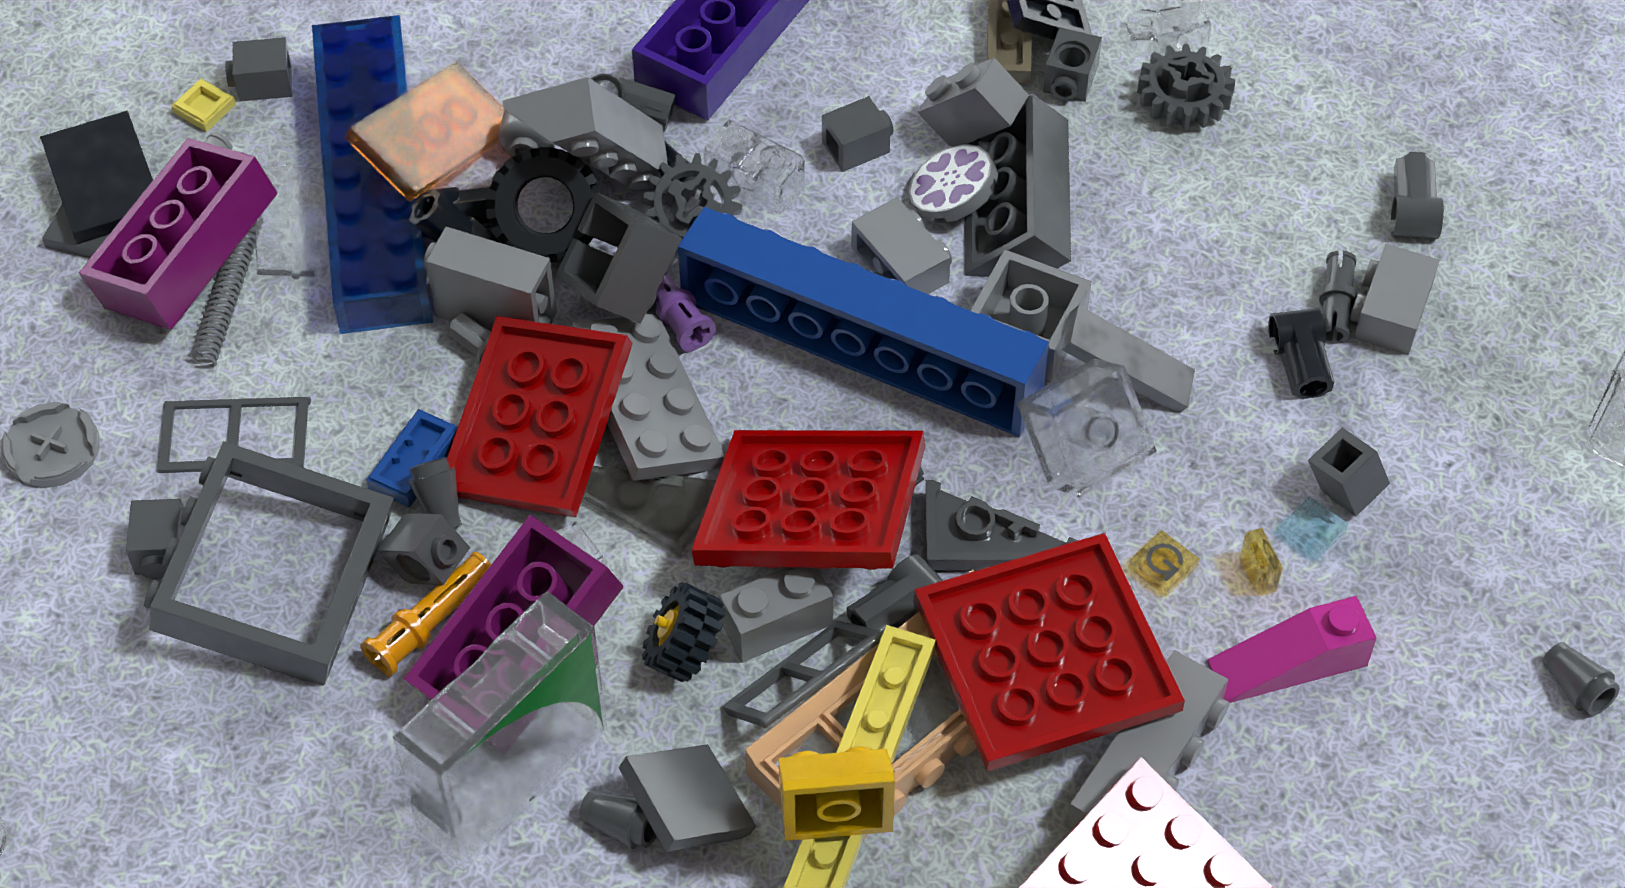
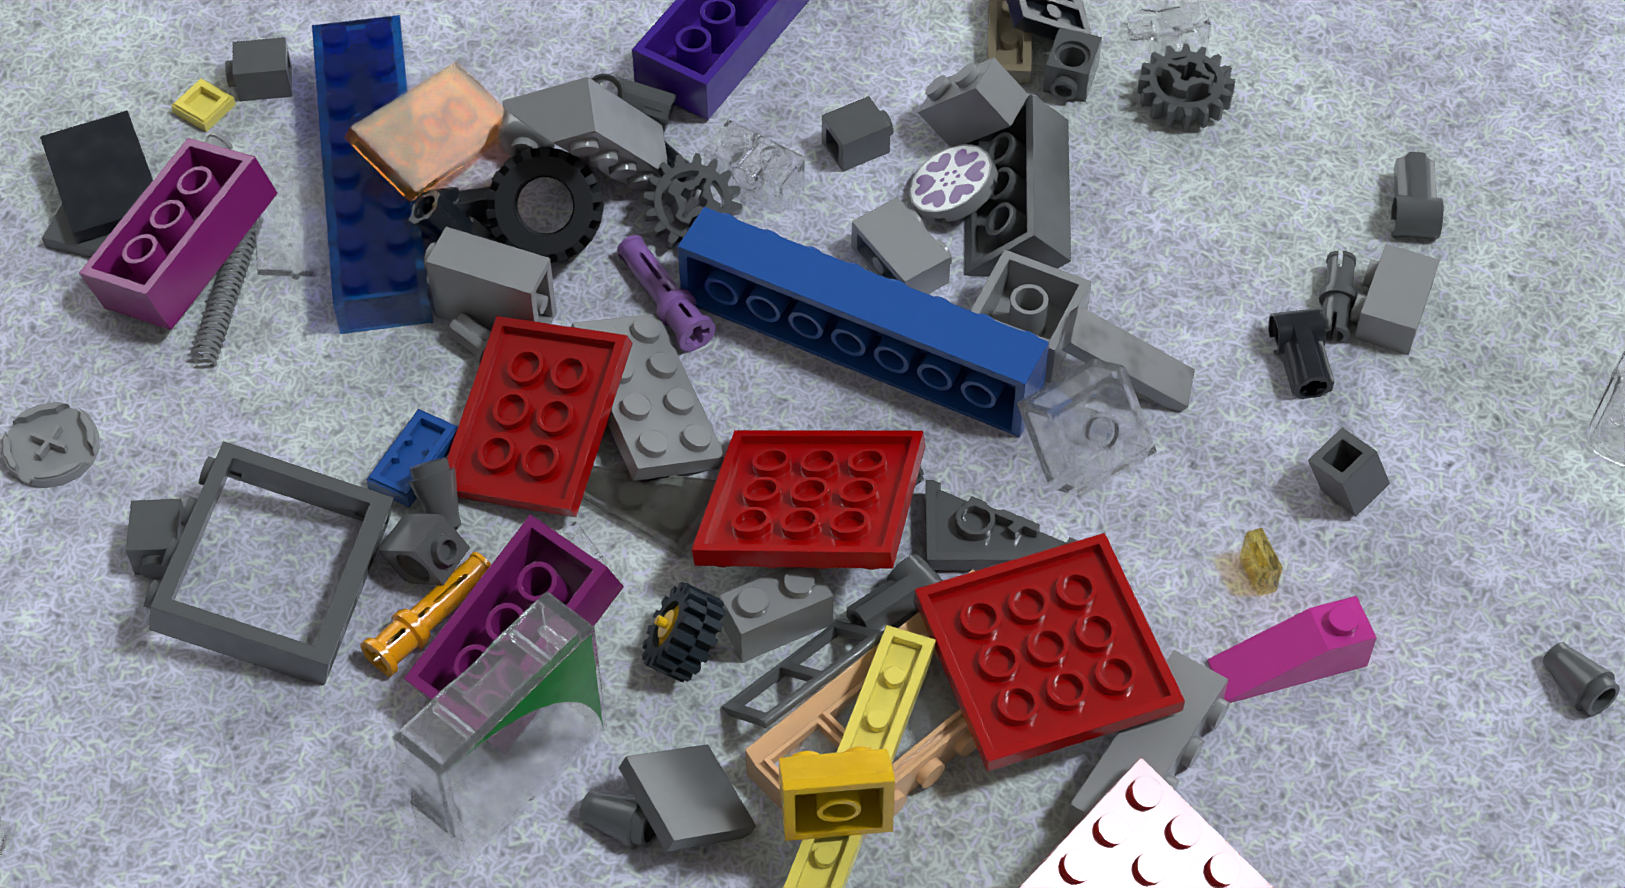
(236, 405): dark grey window -> none
(631, 277): dark grey piece -> none
(1163, 563): clear yellow tile -> none
(1313, 528): clear light blue tile -> none

